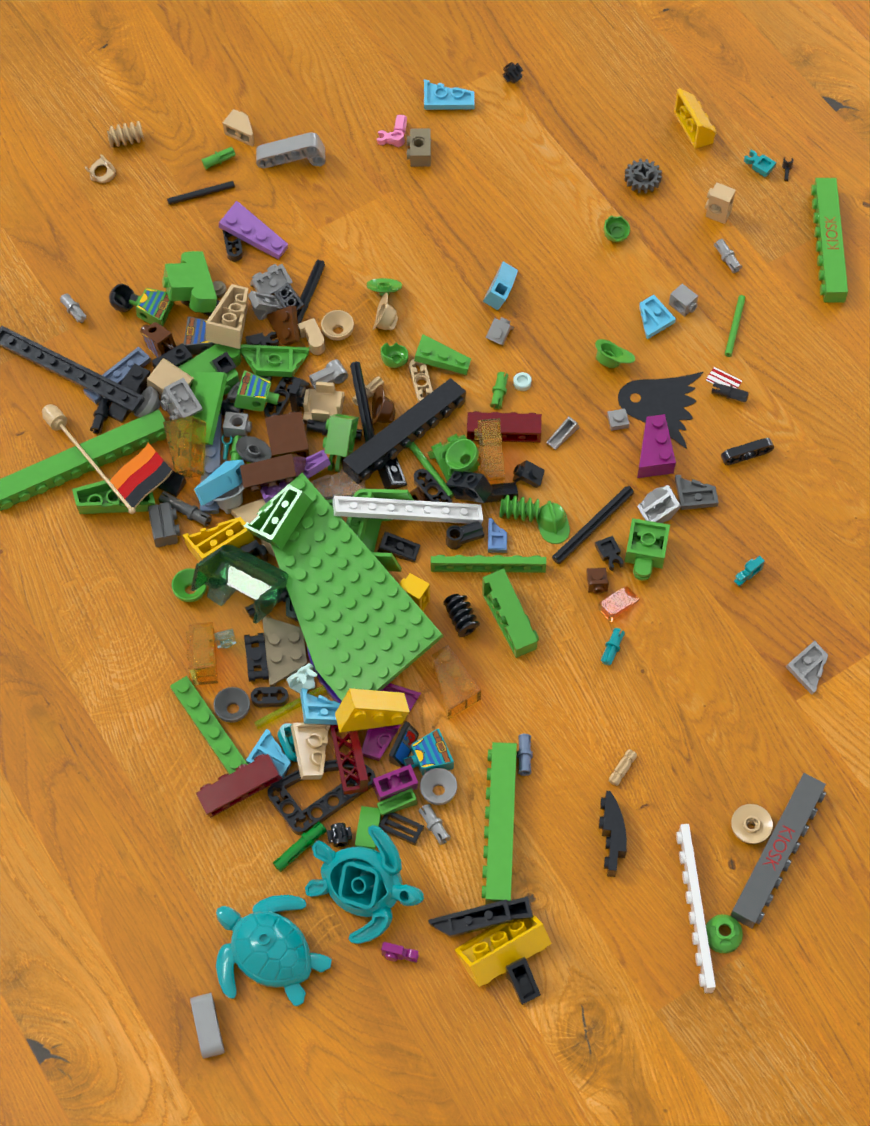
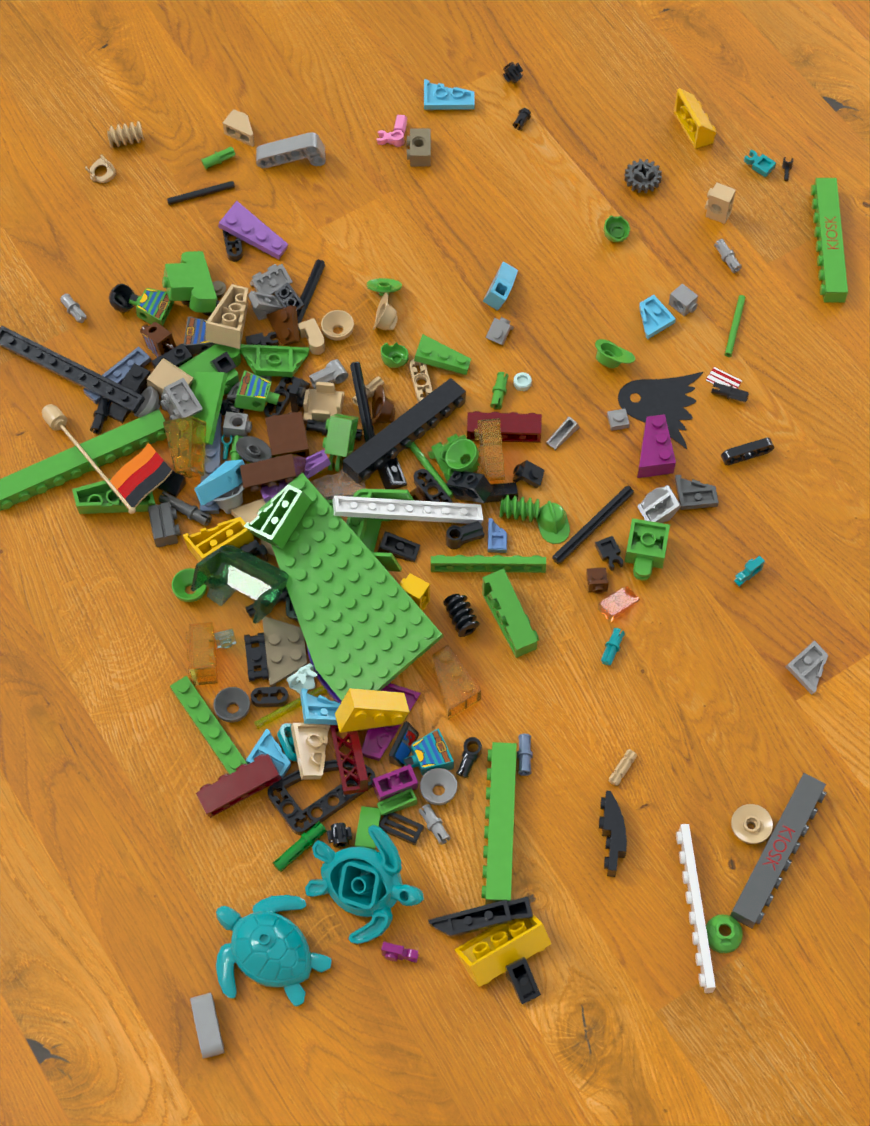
(468, 757): none -> black pin
(524, 115): none -> black pin

